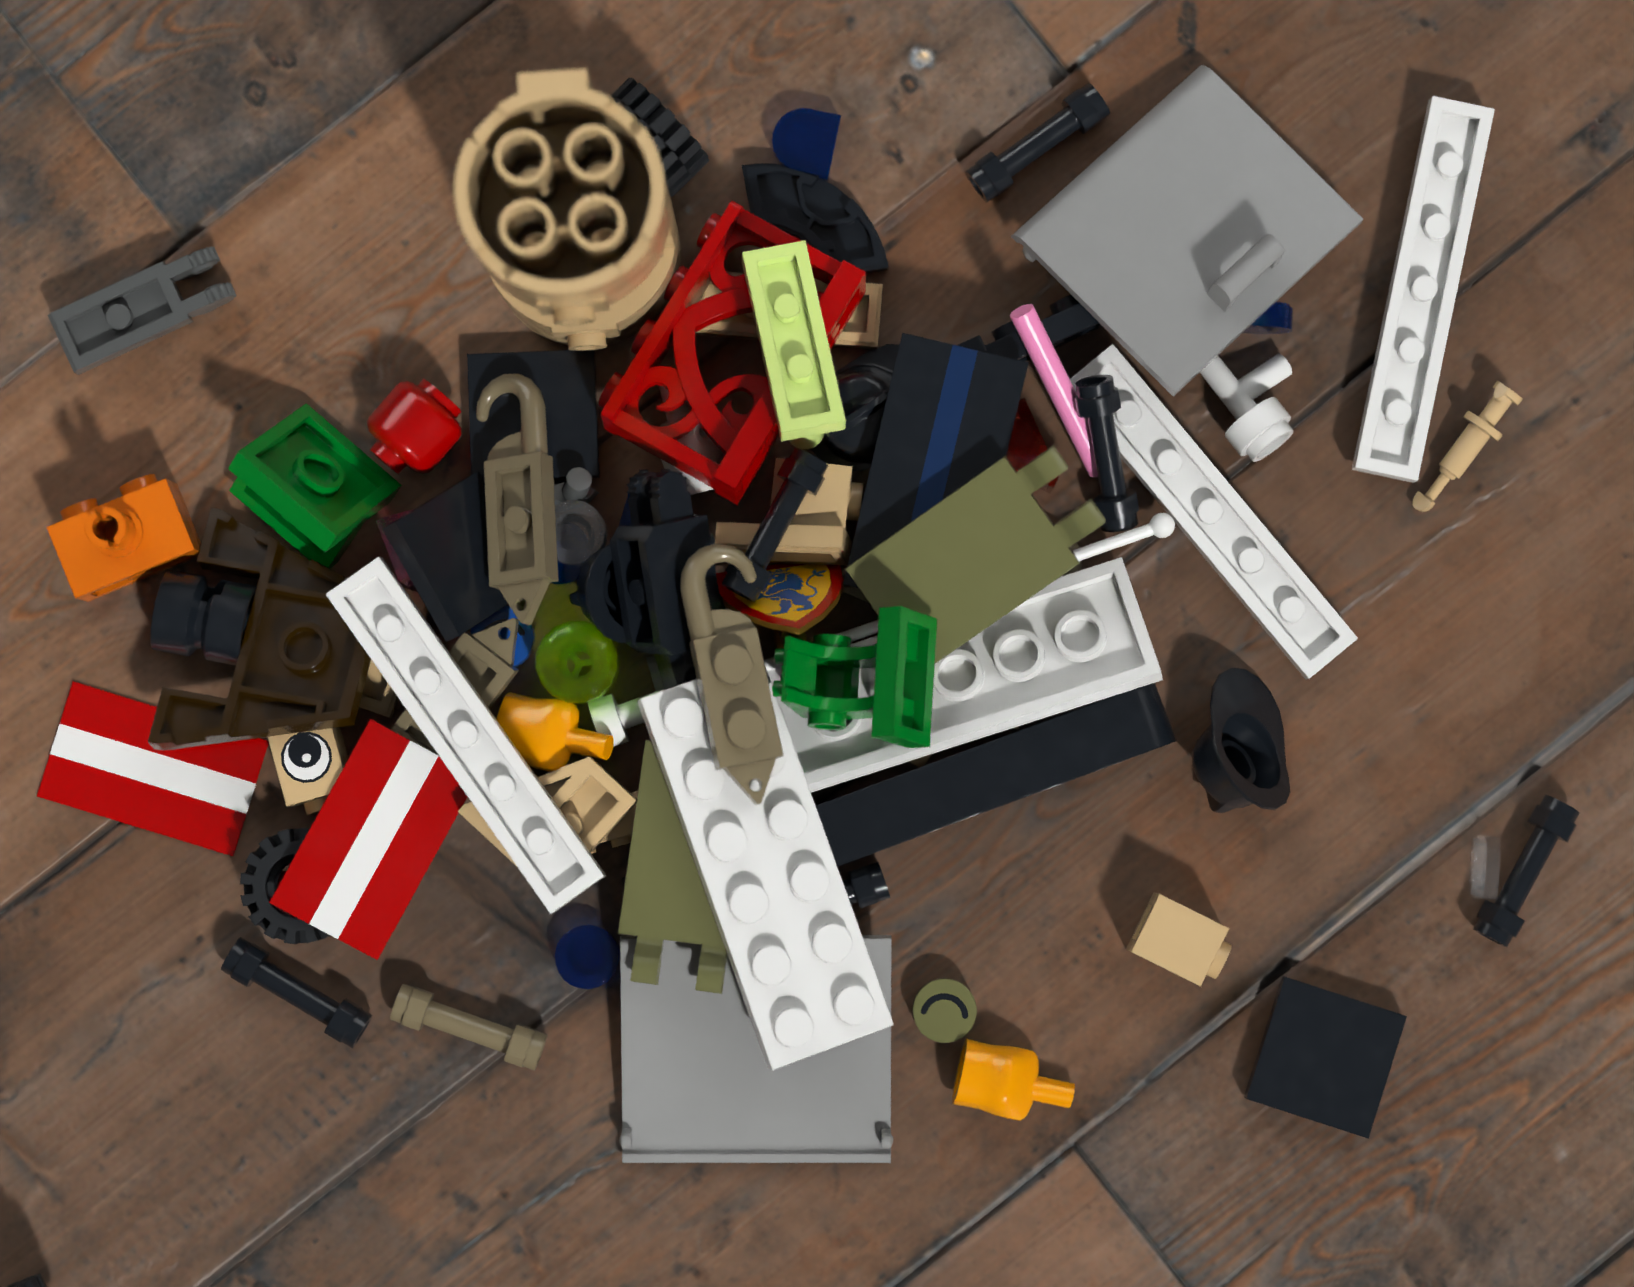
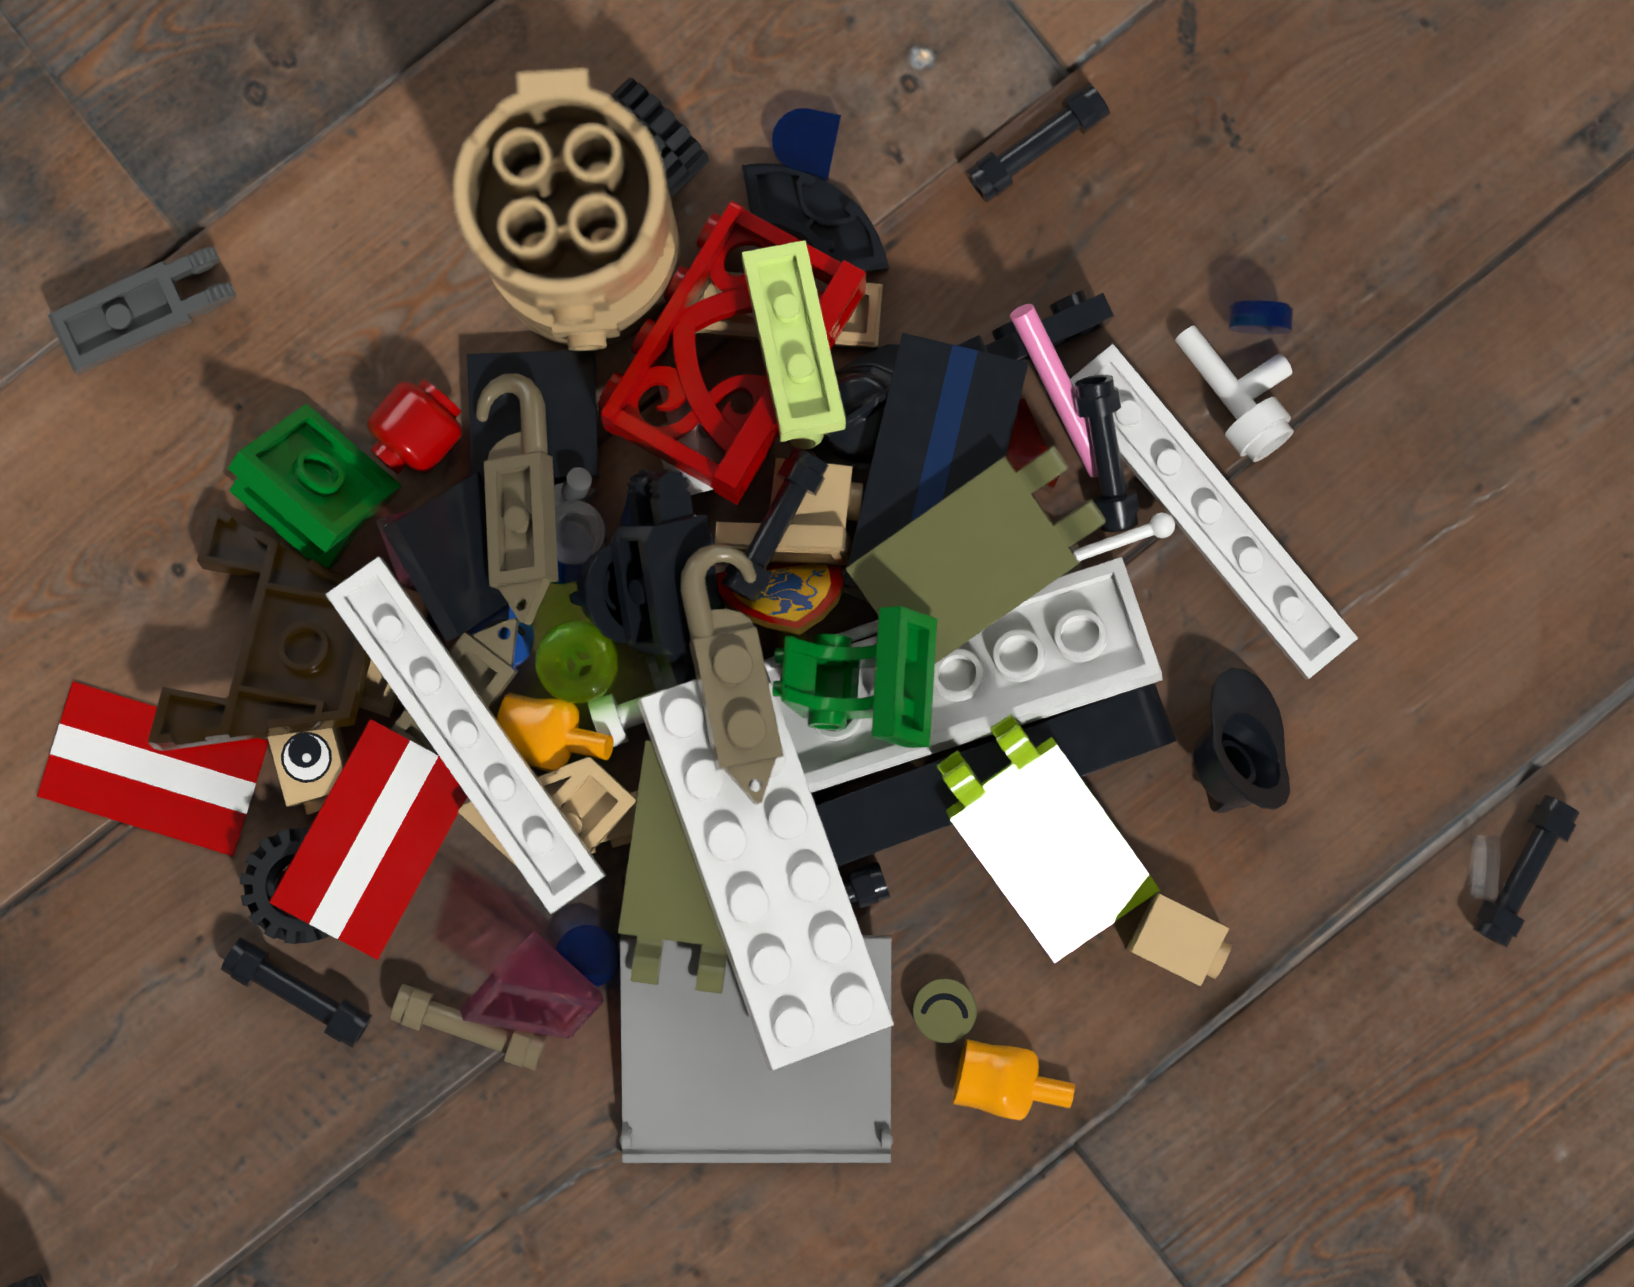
(124, 538): orange brick -> none
(197, 616): black wheel -> none
(534, 993): none -> clear pink slope
(1046, 841): none -> tile
(1187, 228): light grey container -> none
(1325, 1057): black tile -> none
(1423, 289): white plate -> none
(1469, 443): tan piece -> none

